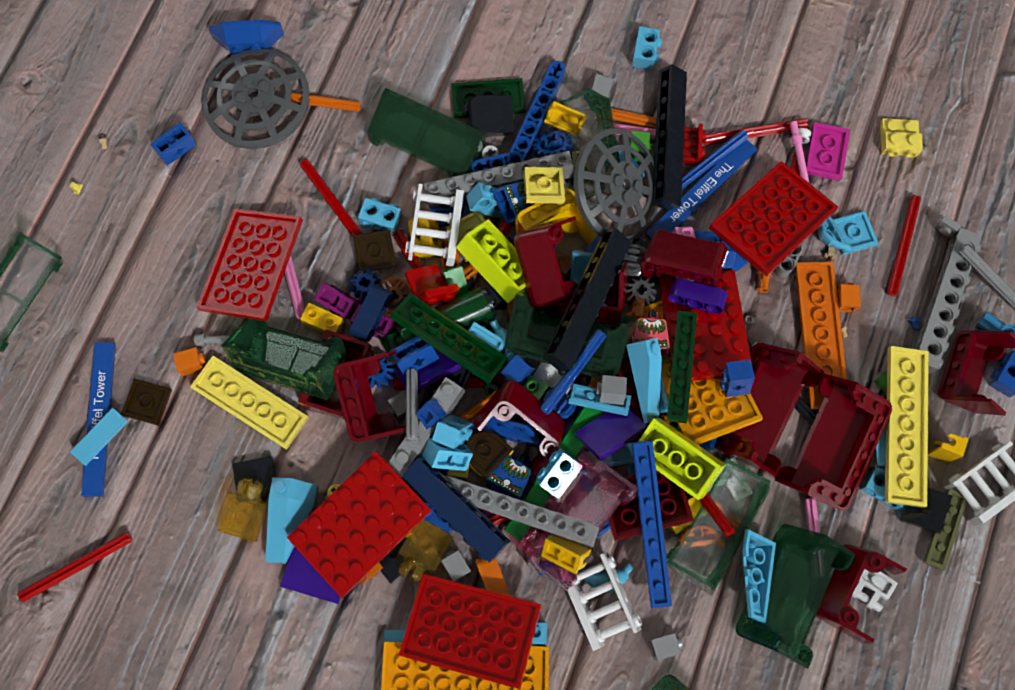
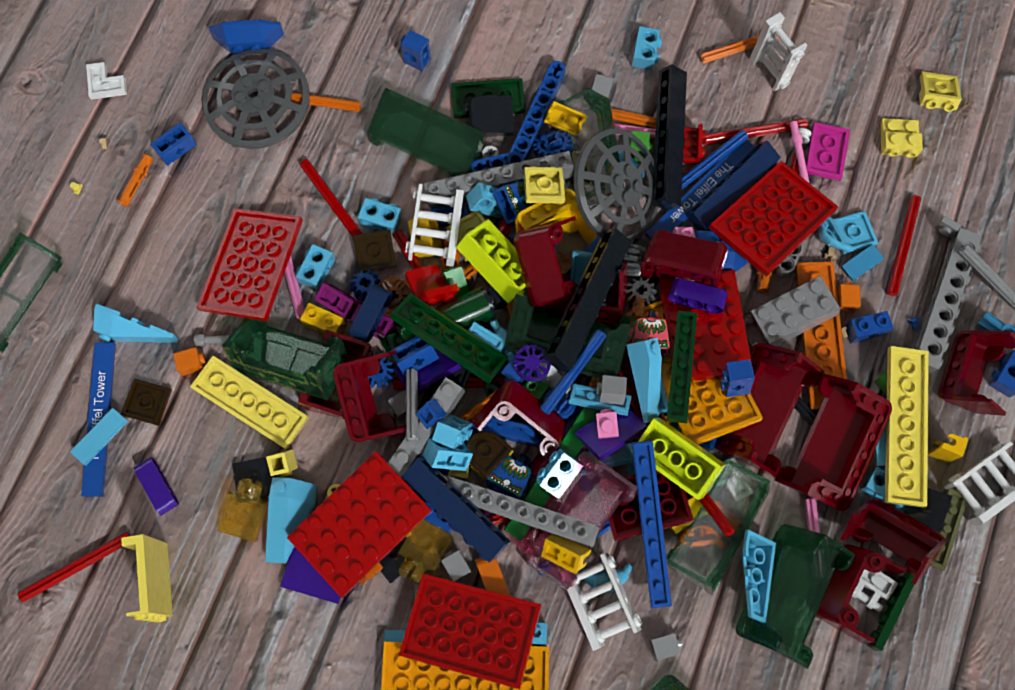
(102, 86): none -> white plate
(113, 326): none -> medium azure wedge
(134, 182): none -> orange pin
(153, 578): none -> light yellow panel
(156, 486): none -> dark purple beam
(282, 463): none -> light yellow brick
(319, 268): none -> medium azure brick
(415, 50): none -> blue brick
(531, 363): none -> dark purple wheel
(607, 424): none -> bright pink bracket
(729, 49): none -> orange axle
(733, 185): none -> dark blue brick
(764, 49): none -> white fence
(795, 312): none -> light grey brick
(863, 262): none -> dark azure slope
(869, 327): none -> blue brick
(889, 617): none -> dark green plate
(897, 533): none -> dark red windscreen
(939, 91): none -> light yellow plate

